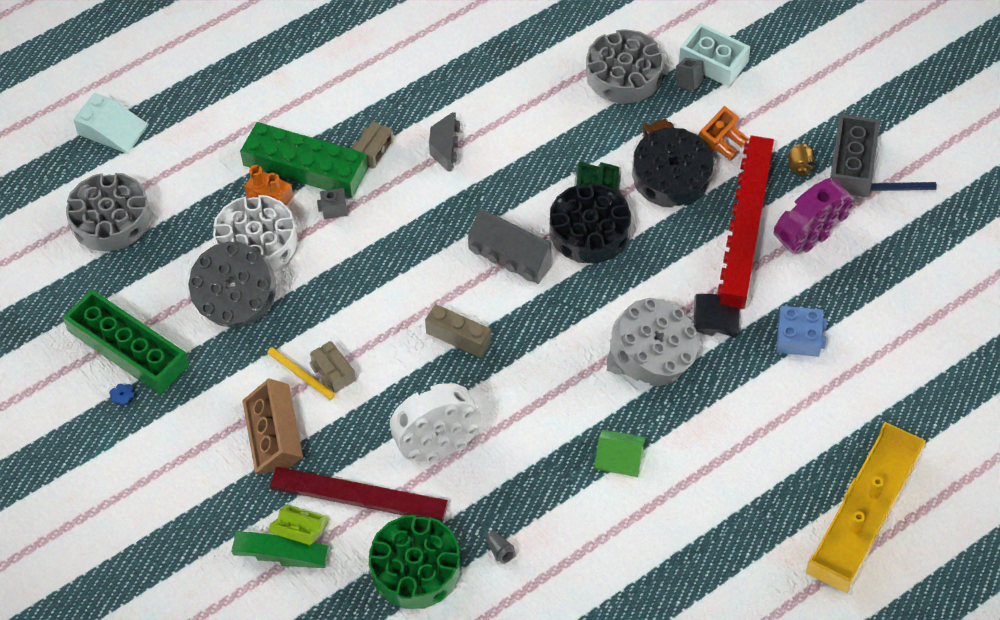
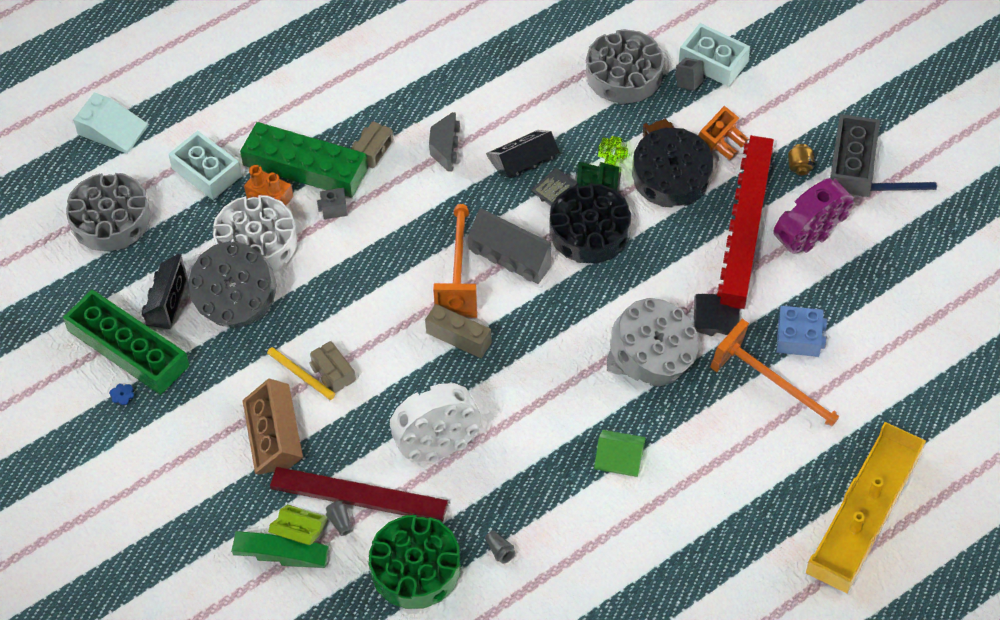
(165, 293): none -> black slope
(205, 165): none -> light aqua brick
(338, 515): none -> dark grey cone
(457, 296): none -> orange tile
(524, 153): none -> black slope
(553, 185): none -> piece
(607, 147): none -> clear neon green brick
(731, 346): none -> orange tile

